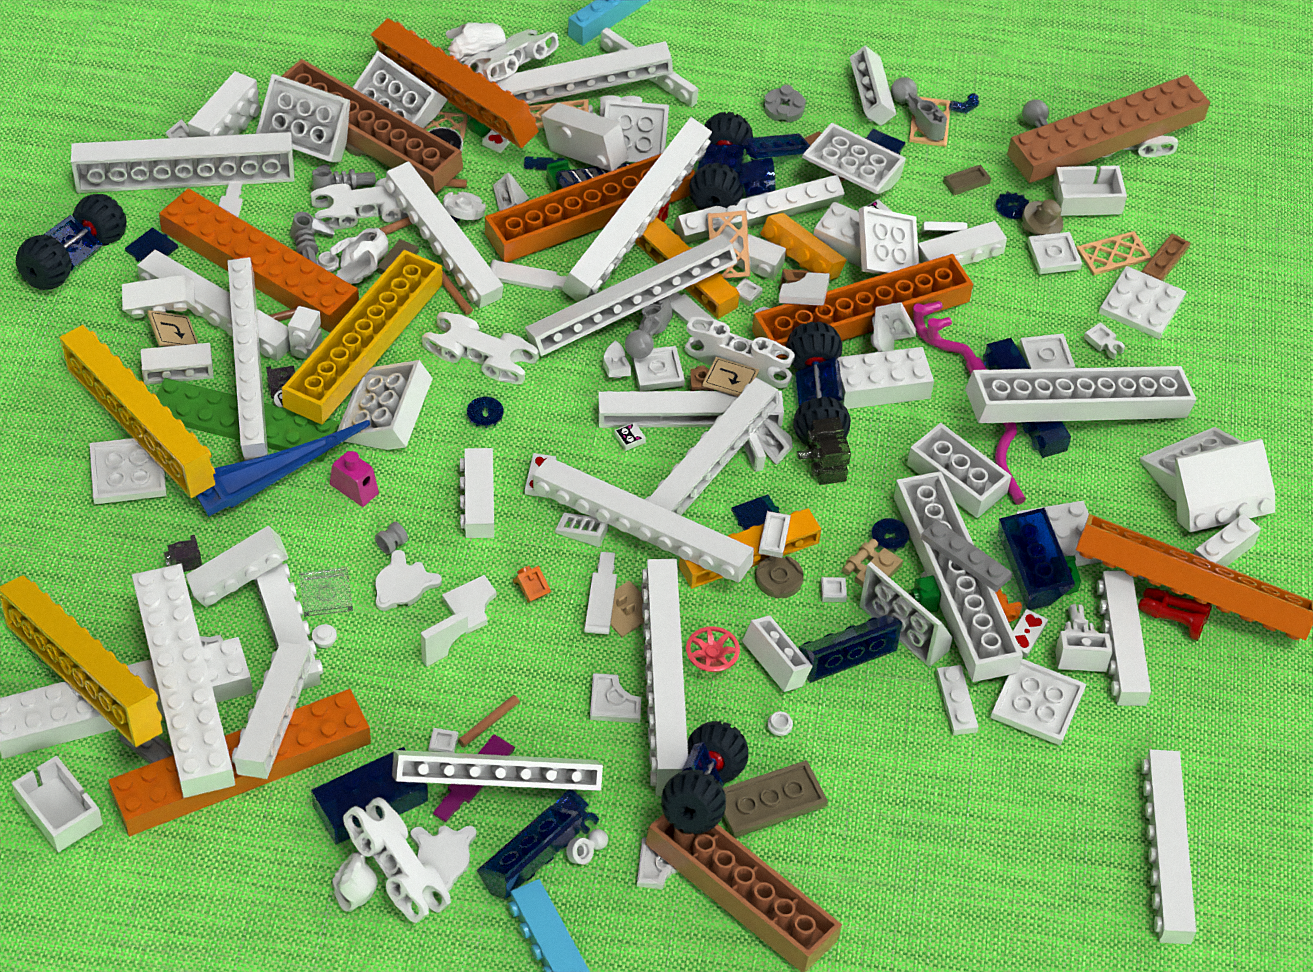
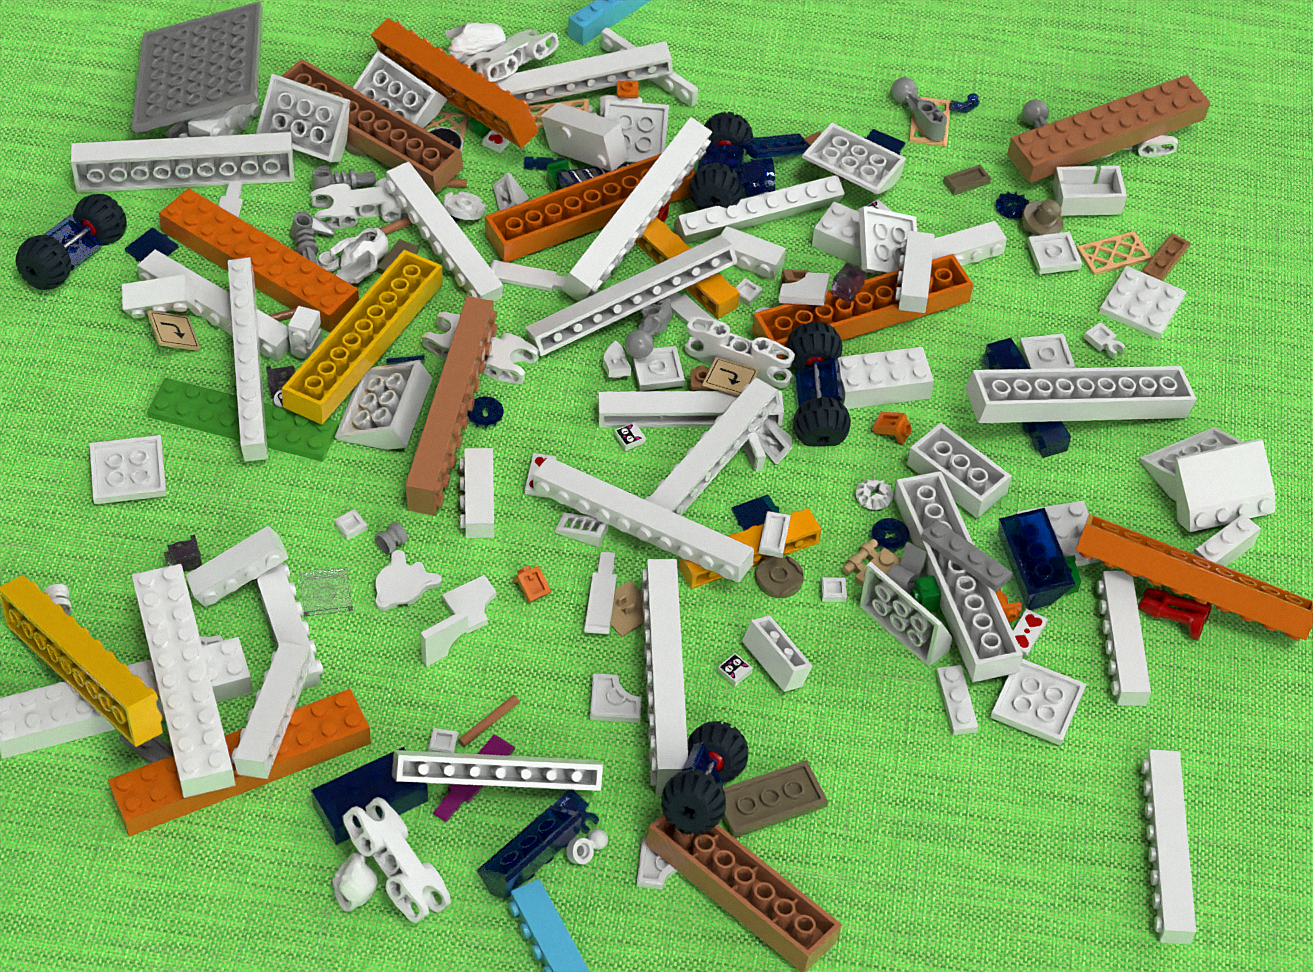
(57, 804): white piece -> none
(59, 595): none -> white wheel
(138, 411): yellow brick -> none
(177, 363): white brick -> none
(198, 67): none -> light grey plate
(244, 479): blue plate -> none
(324, 636): white plate -> none
(350, 524): none -> white tile
(354, 478): dark pink torso -> none
(403, 358): none -> piece
(445, 851): white tile -> none
(450, 406): none -> nougat brick
(457, 296): nougat bar -> none
(627, 89): none -> orange bracket
(712, 652): coral wheel -> none
(735, 669): none -> tile
(743, 232): light nougat window -> none
(780, 724): white plate -> none
(784, 95): light grey plate -> none
(802, 246): light orange brick -> none
(827, 451): clear smoke brick -> none
(848, 282): none -> brick
(852, 646): slope -> none
(872, 86): white brick -> none
(877, 501): none -> white gear
(891, 324): white bracket -> none
(893, 424): none -> orange bracket
(909, 567): none -> light grey panel
(916, 271): none -> white brick
(932, 336): dark pink piece -> none
(942, 227): white tile -> none
(1081, 645): white brick -> none

